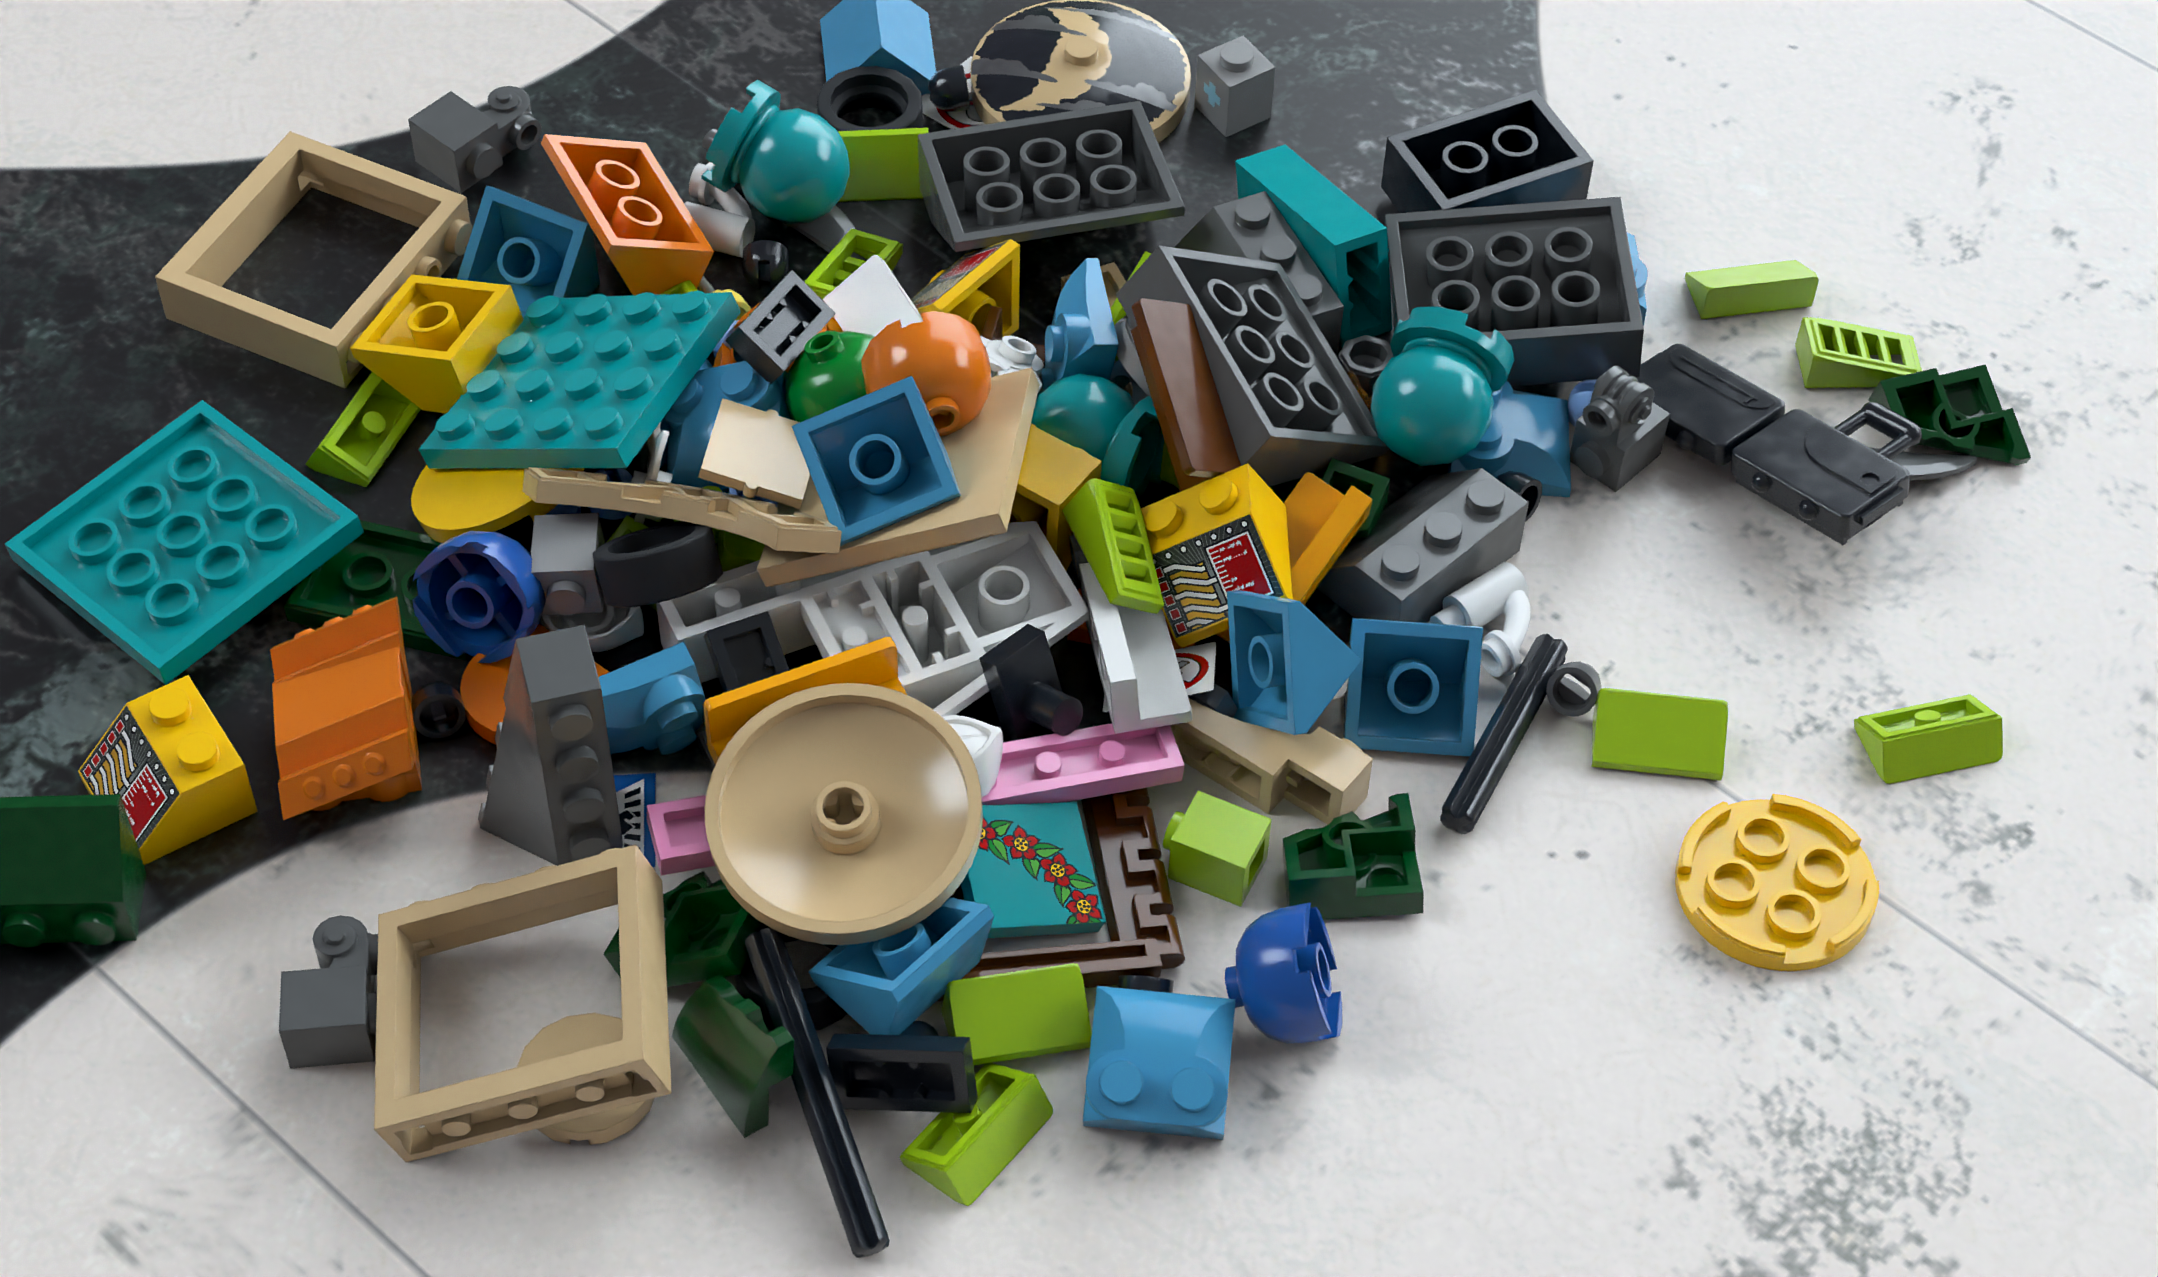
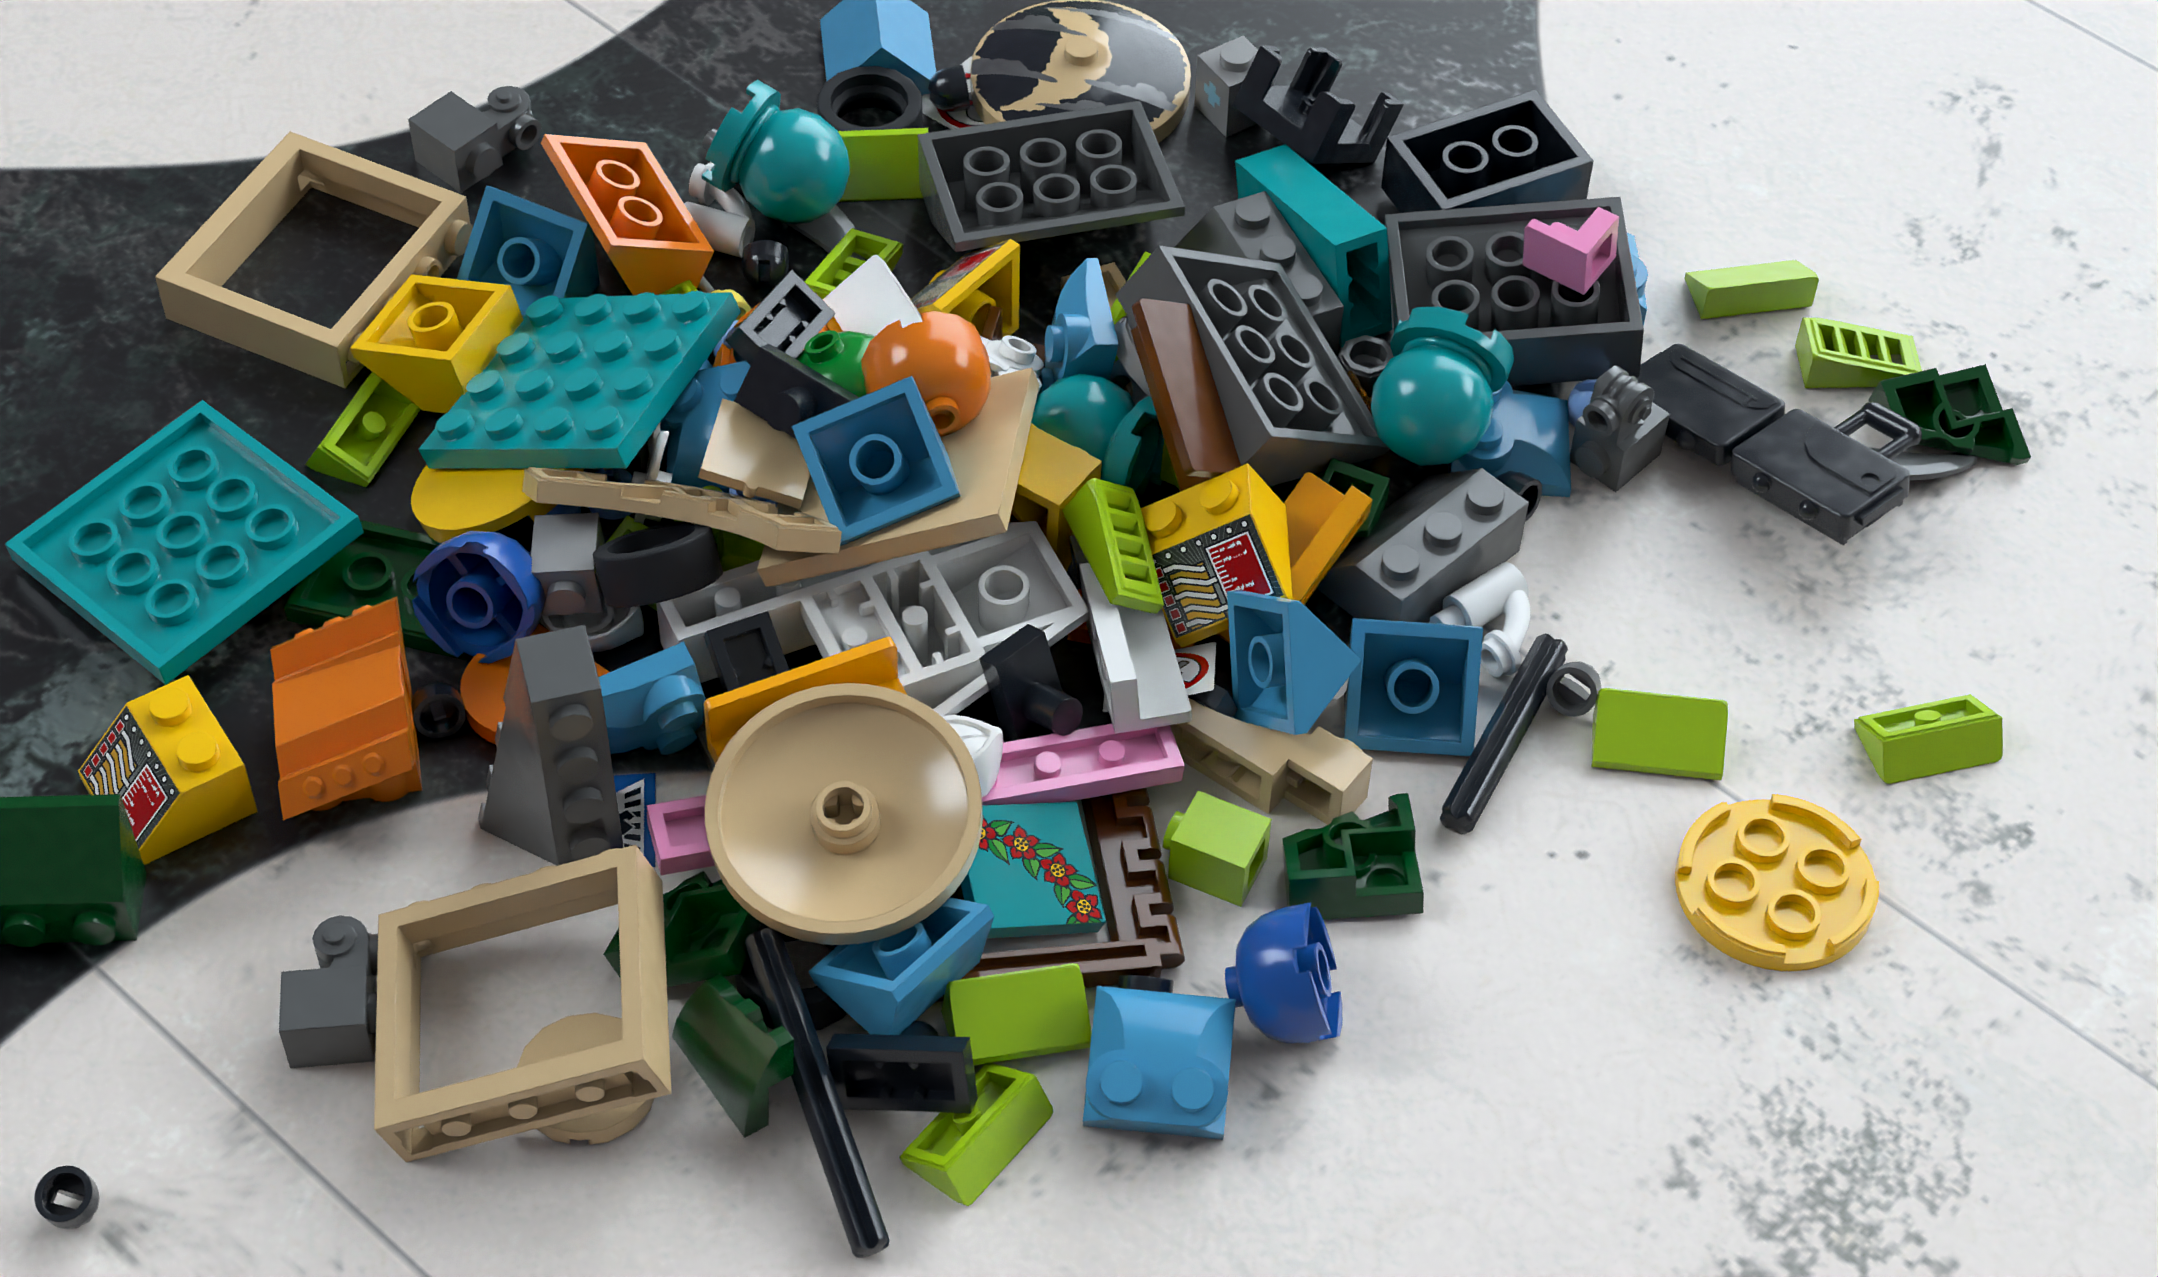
(74, 1184): none -> black hinge
(787, 390): none -> black tile
(1309, 115): none -> black panel
(1569, 254): none -> bright pink panel

